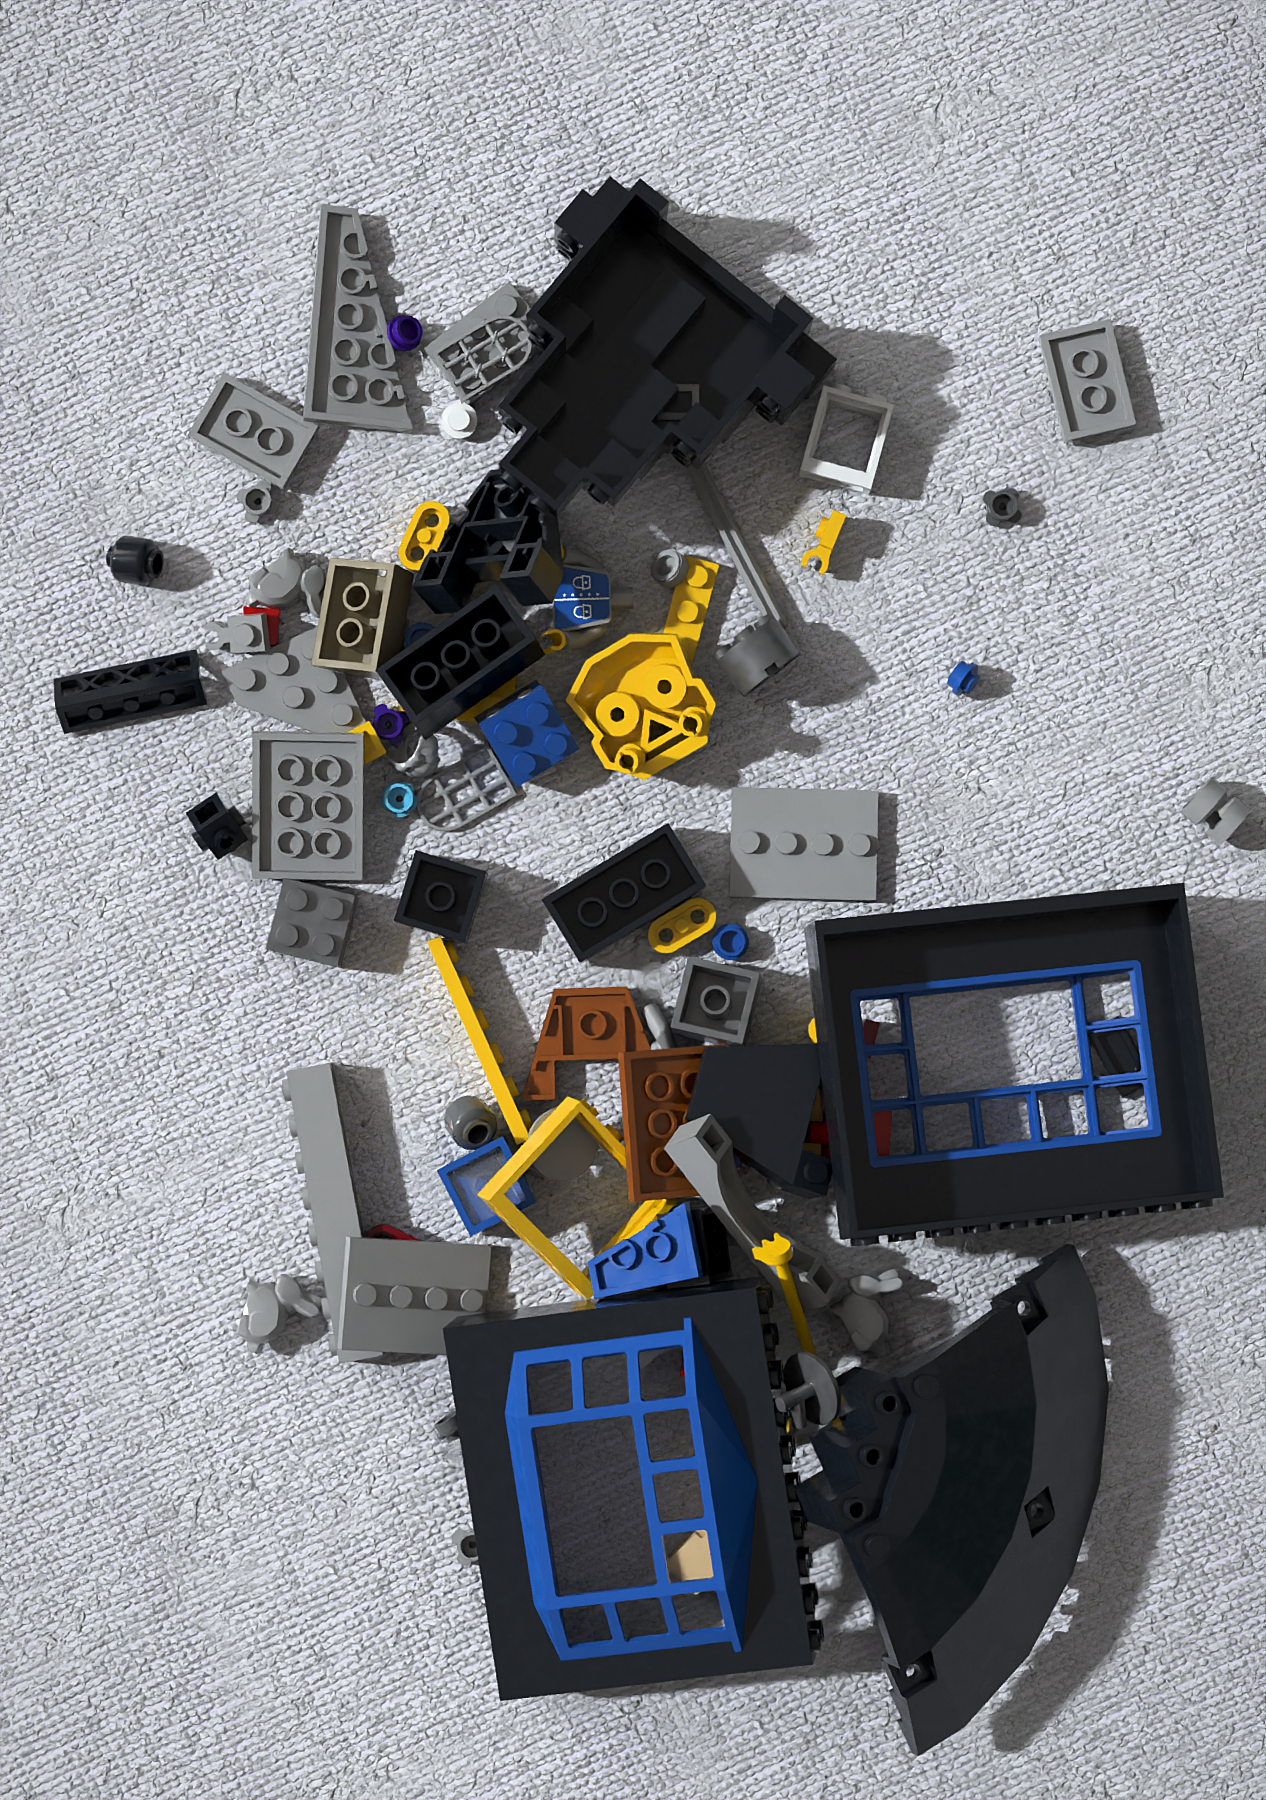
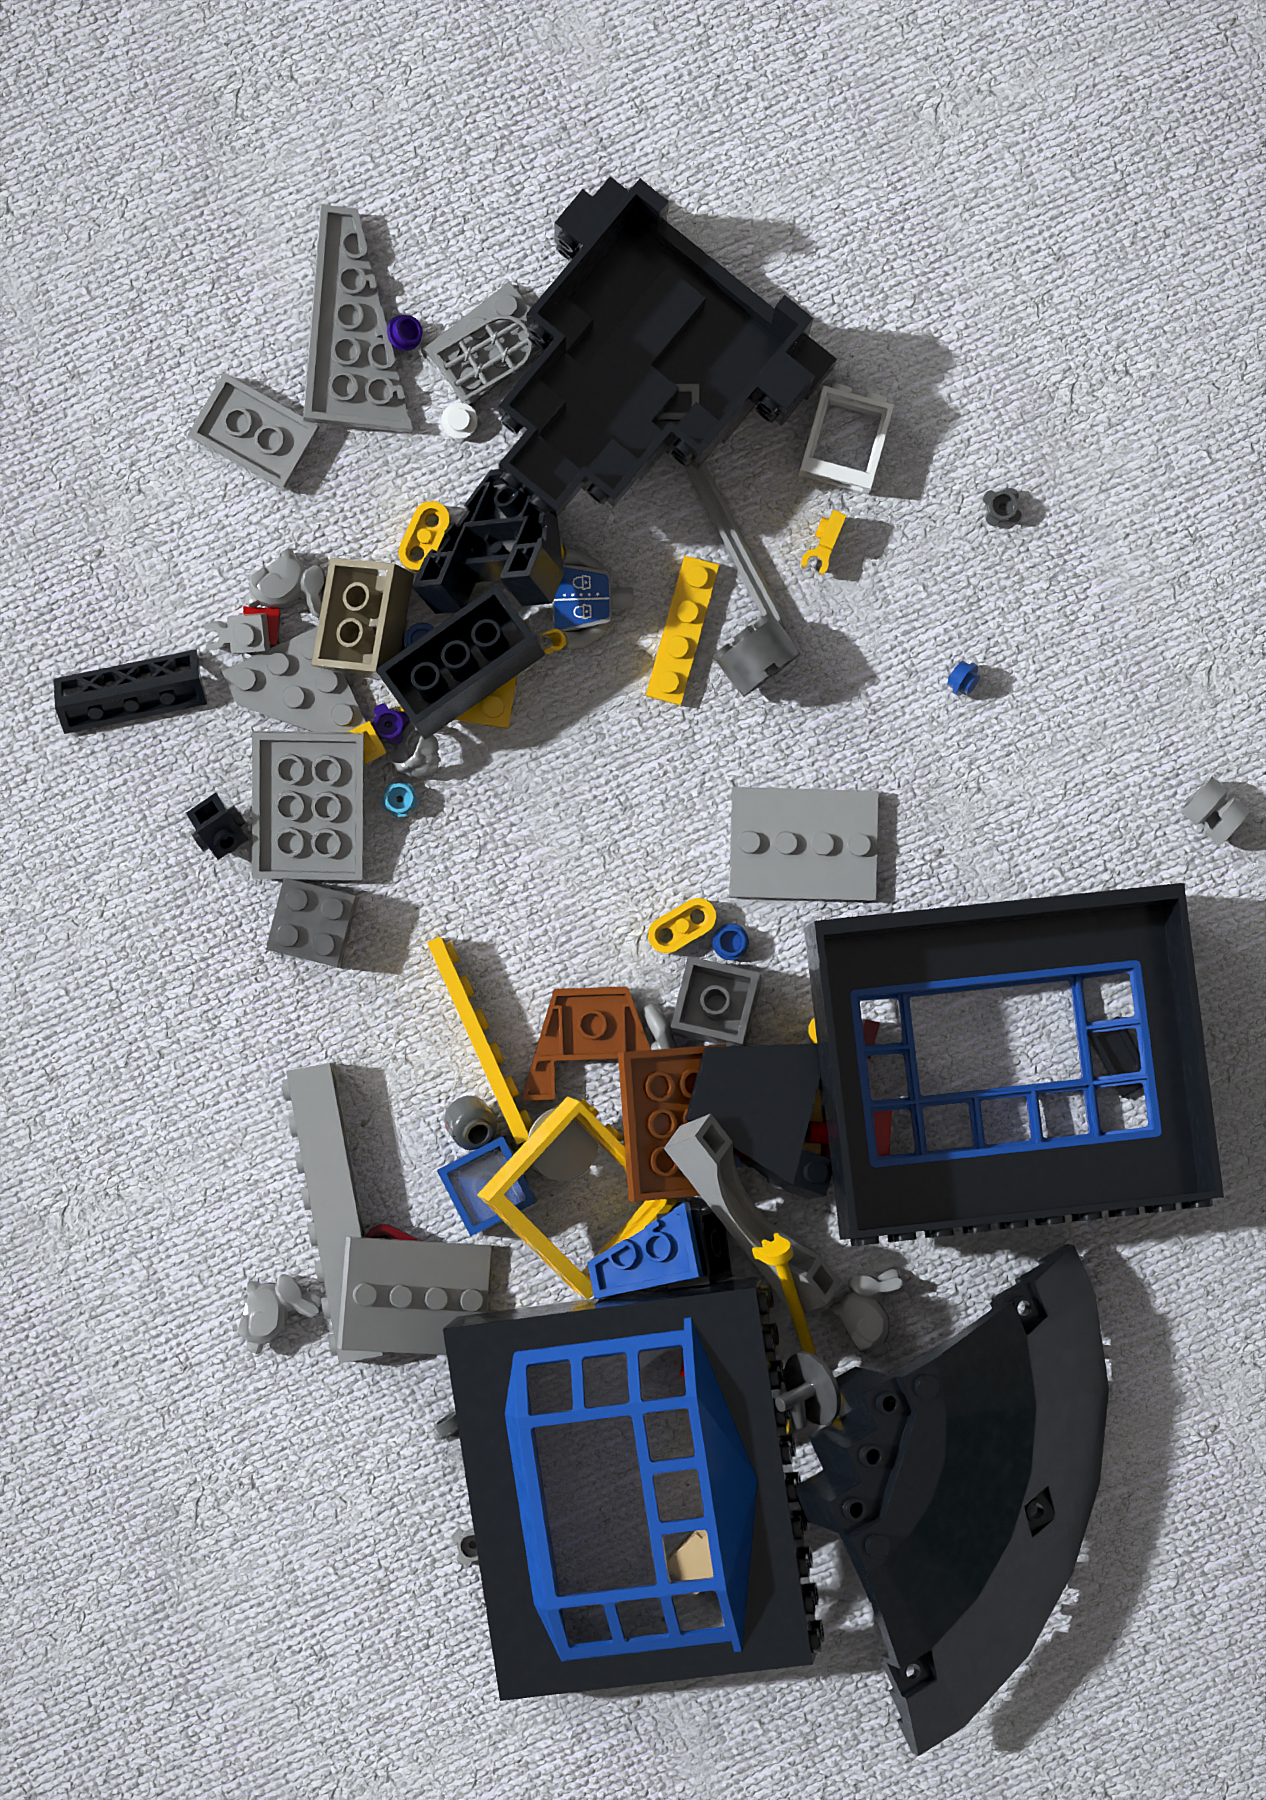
(135, 560): black head -> none
(248, 497): light grey plate -> none
(441, 897): black brick -> none
(469, 776): light grey window -> none
(527, 733): blue piece -> none
(624, 893): black brick -> none
(629, 678): yellow brick -> none
(669, 568): light grey tile -> none
(957, 1244): clear piece -> none
(1087, 381): light grey plate -> none

